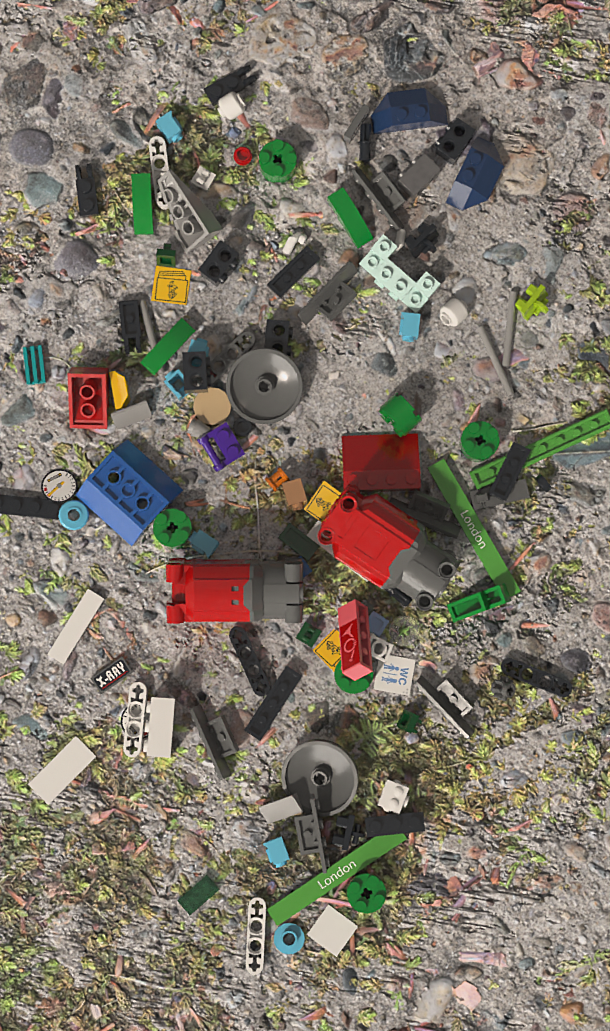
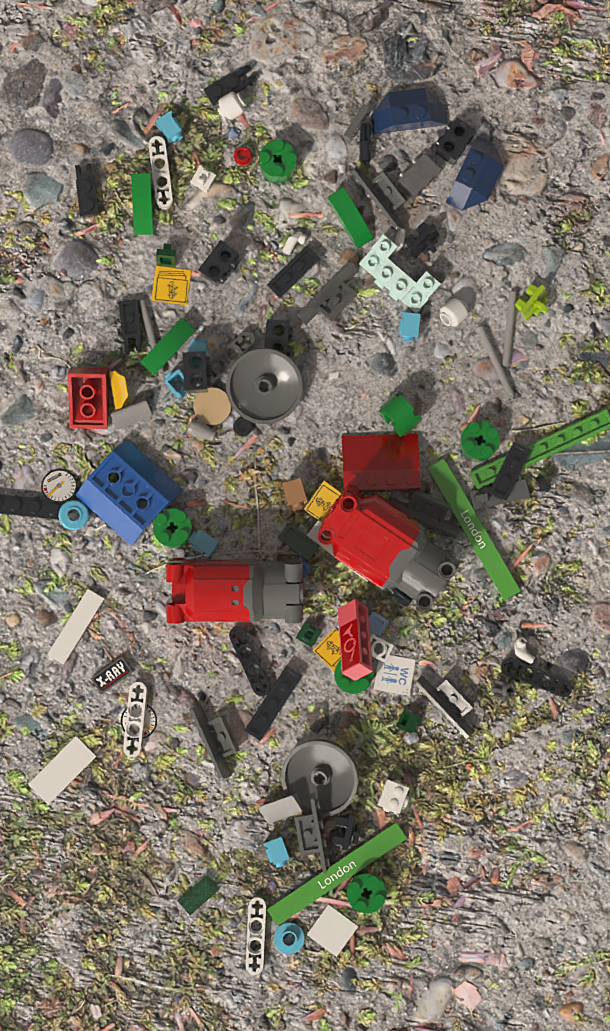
(27, 369): teal tile -> none
(159, 727): white brick -> none
(191, 218): light grey wedge -> none
(226, 442): dark purple plate -> none
(283, 478): orange bush -> none
(395, 824): black plate -> none
(479, 602): green slope -> none
(521, 650): none -> white arm

